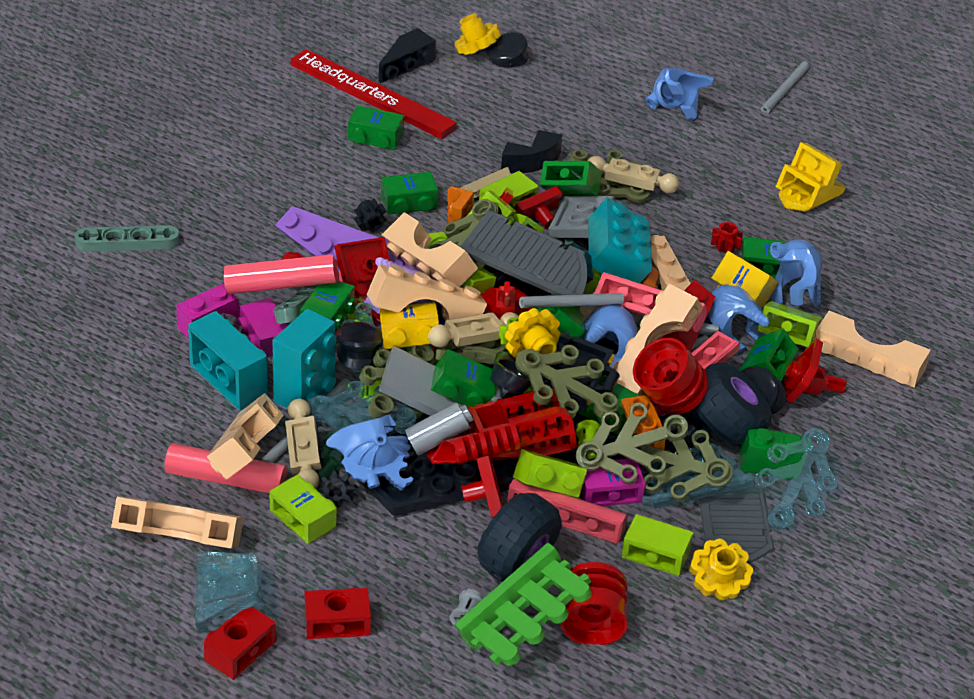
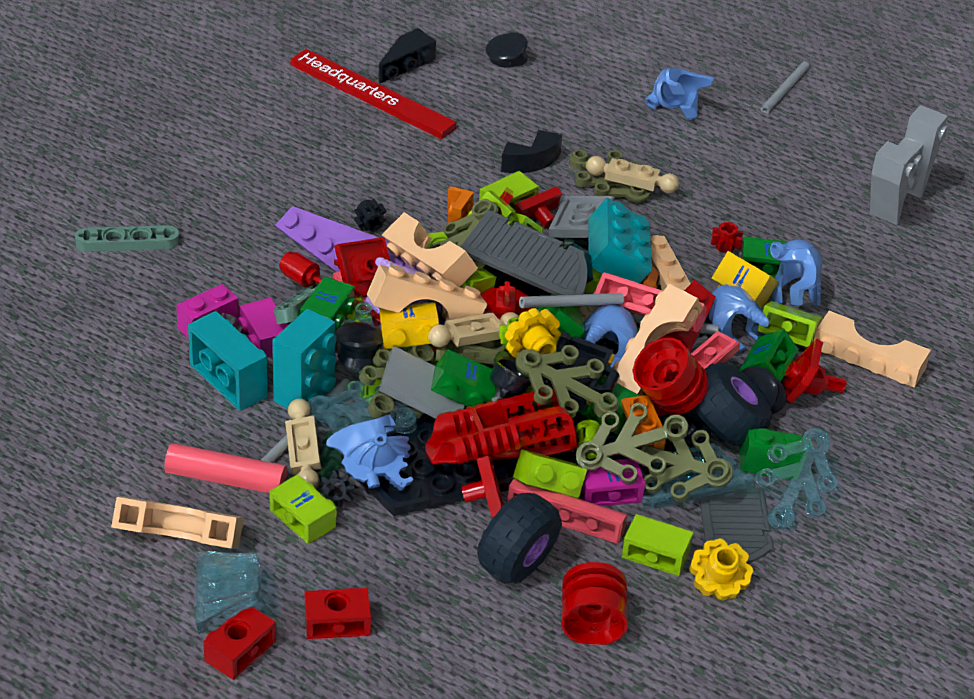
(240, 440): light nougat arch -> none
(280, 274): coral brick -> none
(375, 127): green brick -> none
(409, 193): green brick -> none
(439, 427): light grey brick -> none
(465, 605): light grey bush -> none
(476, 34): yellow plant -> none
(489, 179): tan plate -> none
(508, 600): bright green fence -> none
(571, 177): green brick -> none
(809, 179): yellow piece -> none
(907, 165): none -> light grey wedge

